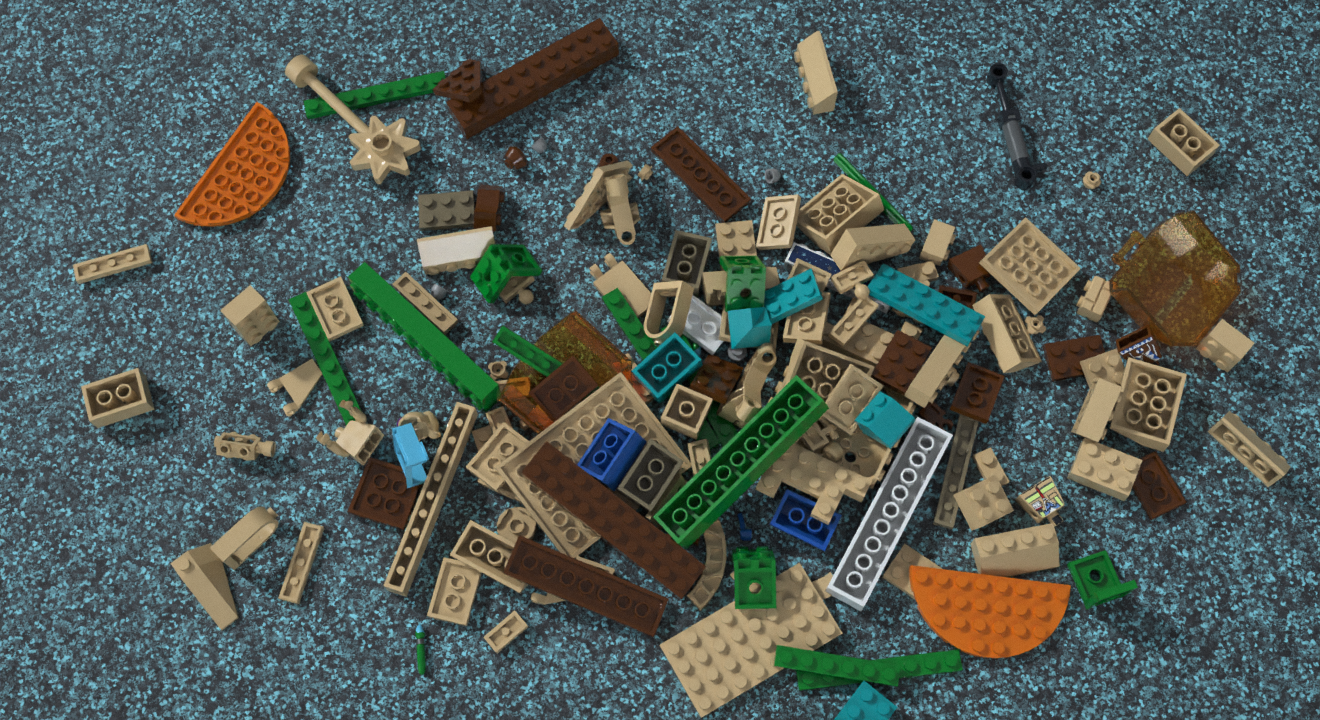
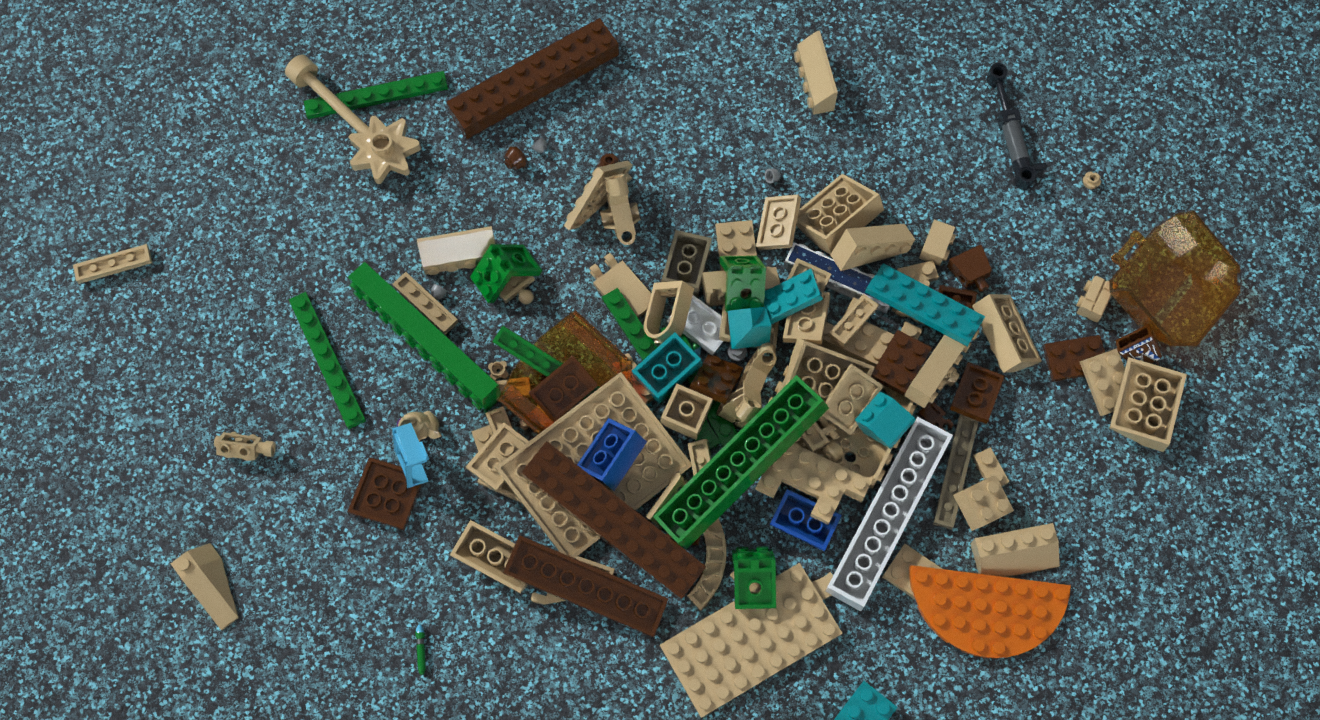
(117, 398): tan brick -> none
(242, 175): orange plate -> none
(246, 536): tan window -> none
(250, 315): tan brick -> none
(298, 384): tan flag -> none
(301, 563): tan tile -> none
(335, 309): tan plate -> none
(356, 439): tan torso -> none
(431, 499): tan brick -> none
(446, 210): dark tan plate -> none
(454, 592): tan plate -> none
(462, 82): reddish brown plate -> none
(489, 206): reddish brown brick -> none
(505, 632): tan plate -> none
(516, 522): tan tile -> none
(645, 172): tan plate -> none
(649, 475): dark tan brick -> none
(700, 174): reddish brown plate -> none
(745, 534): blue hand -> none
(837, 665): green plate -> none
(854, 174): green axle -> none
(854, 278): tan plate -> none
(910, 666): green plate -> none
(1029, 266): tan plate -> none
(1031, 329): tan plate -> none
(1042, 502): torso -> none
(1097, 409): tan brick -> none
(1101, 591): green bracket -> none
(1104, 469): tan brick -> none
(1156, 487): reddish brown tile -> none
(1183, 142): tan brick -> none
(1224, 346): tan brick -> none
(1249, 449): tan slope -> none

